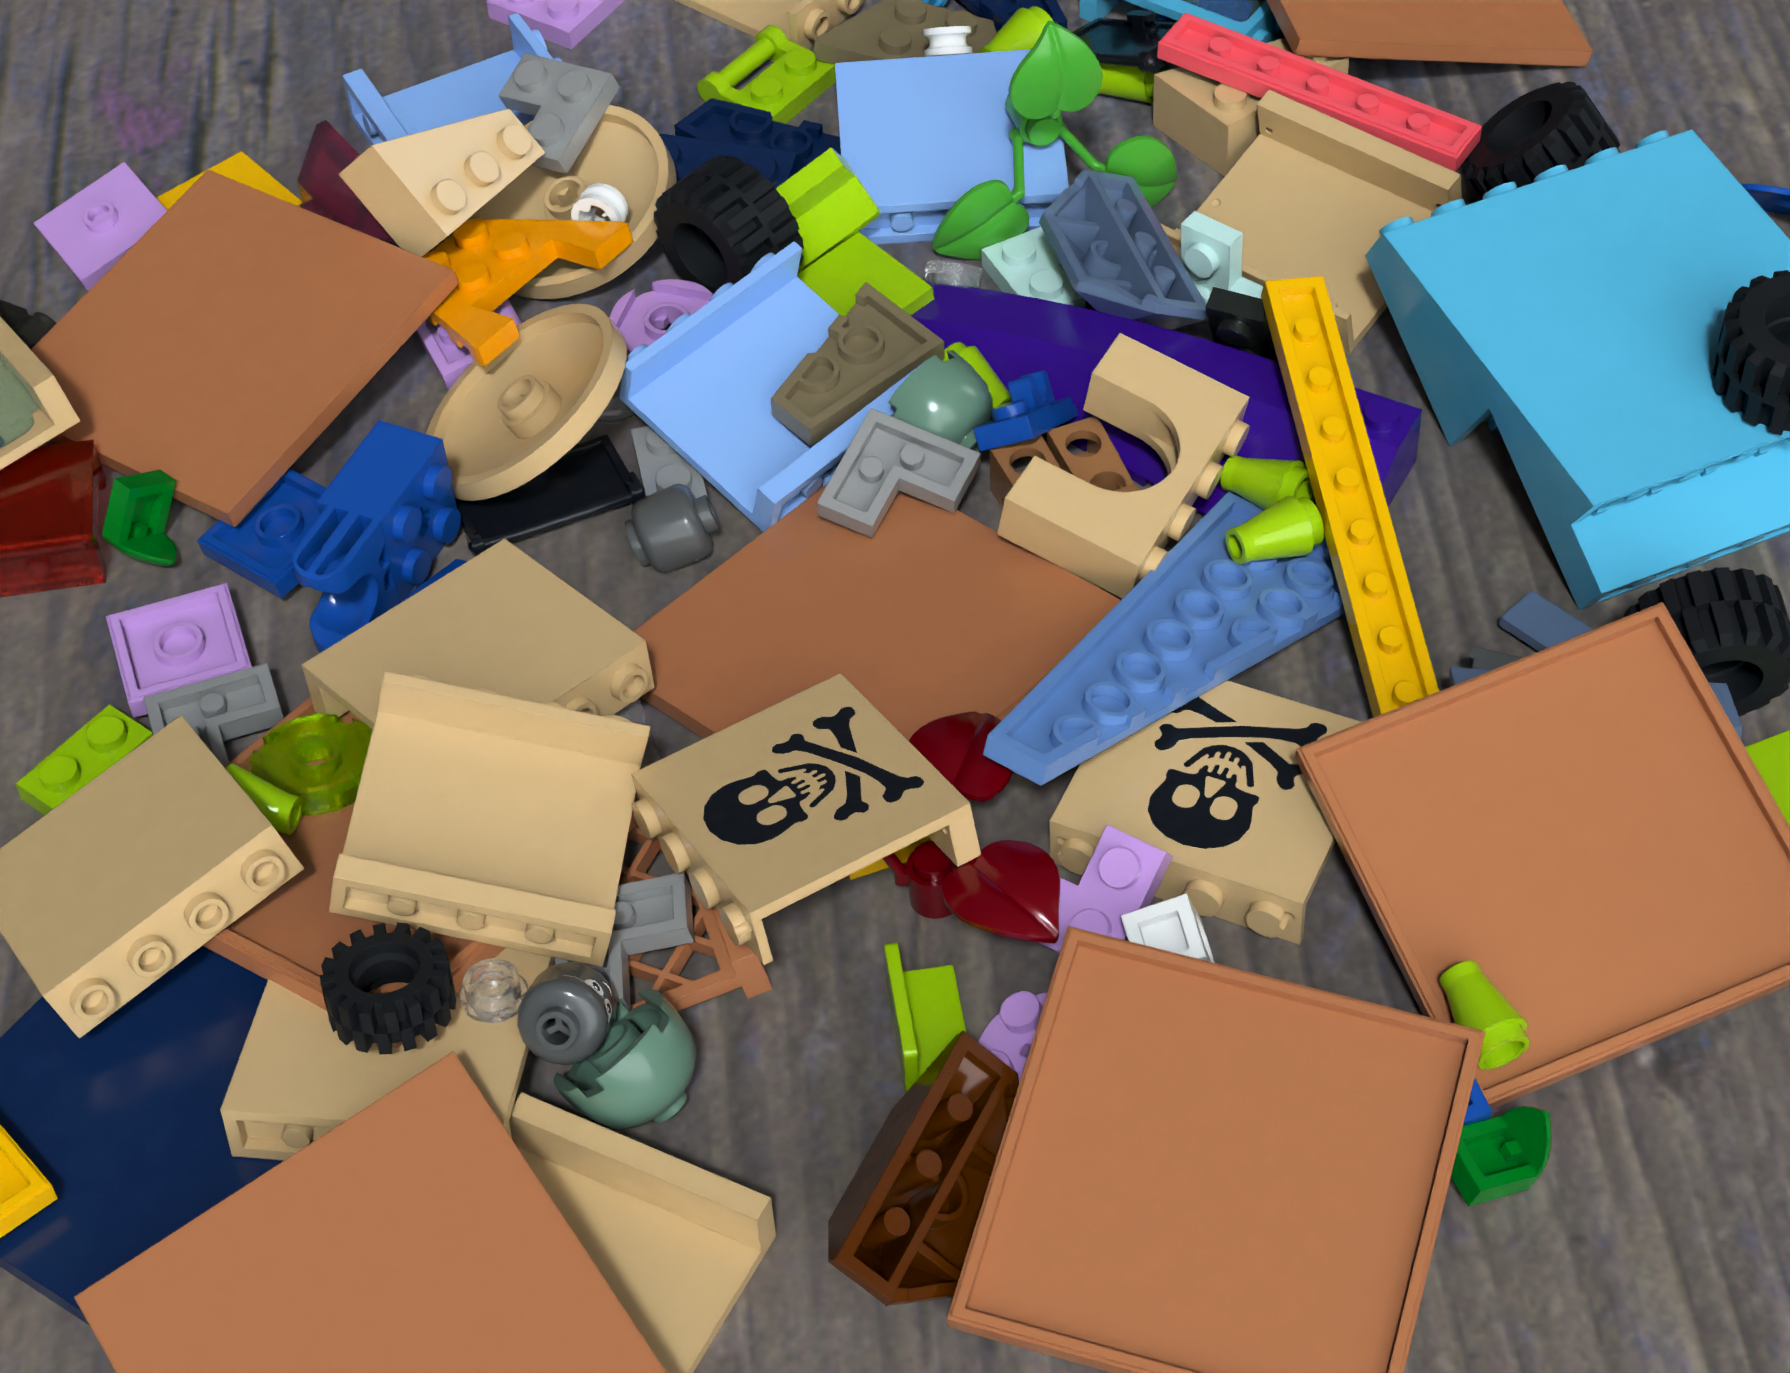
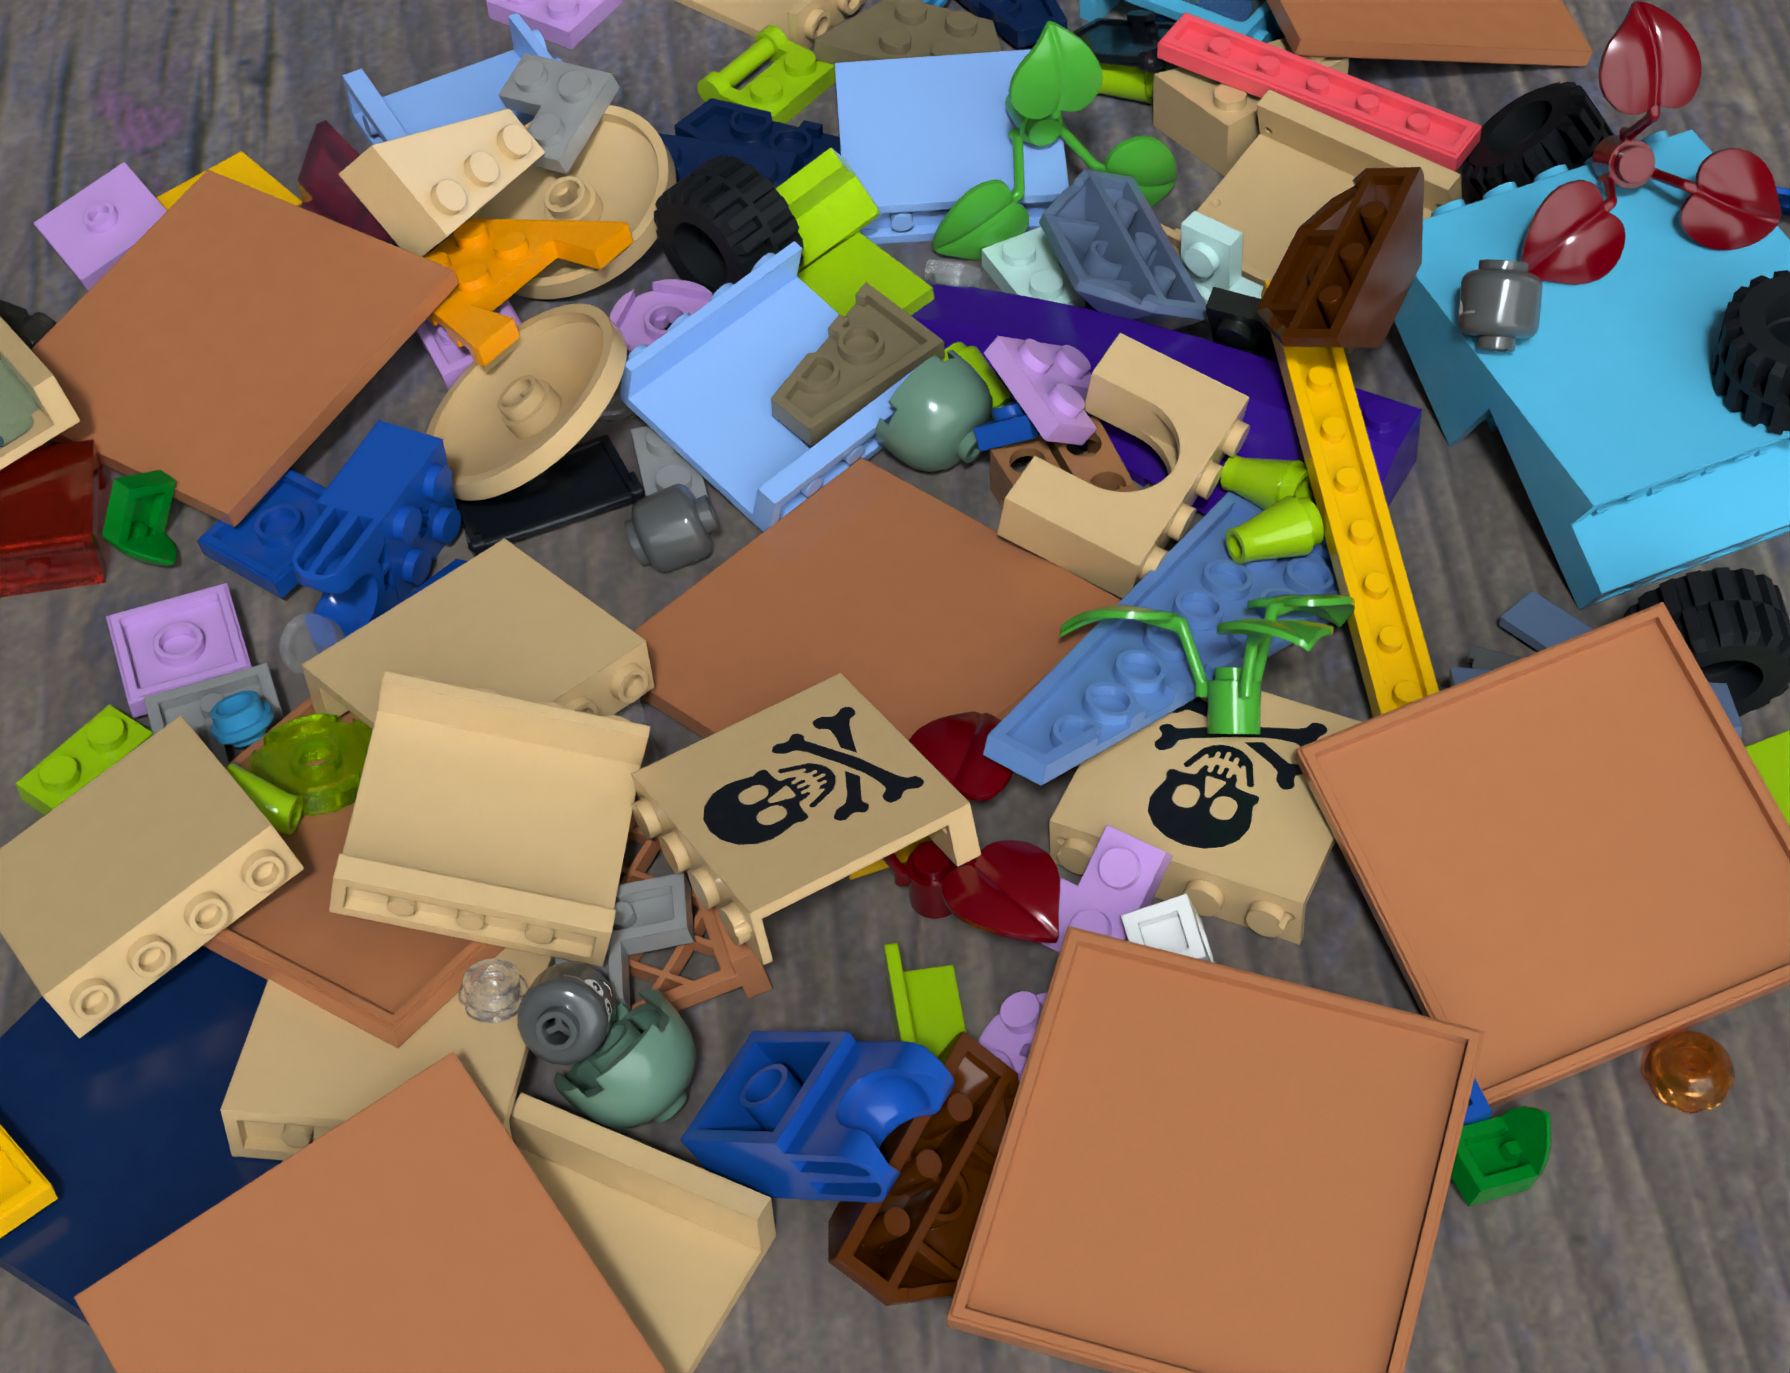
(240, 719): none -> dark azure plate
(307, 637): none -> clear tile
(391, 1015): black tyre -> none
(604, 197): white bush -> none
(811, 1112): none -> blue brick
(894, 458): light grey plate -> none
(947, 40): white bush -> none
(1019, 31): lime cone -> none
(1047, 384): none -> lavender plate
(1236, 691): none -> bright green plant
(1350, 264): none -> reddish brown wedge
(1483, 1007): lime cone -> none
(1500, 304): none -> dark grey head
(1688, 1089): none -> clear orange plate
(1728, 208): none -> dark red plant

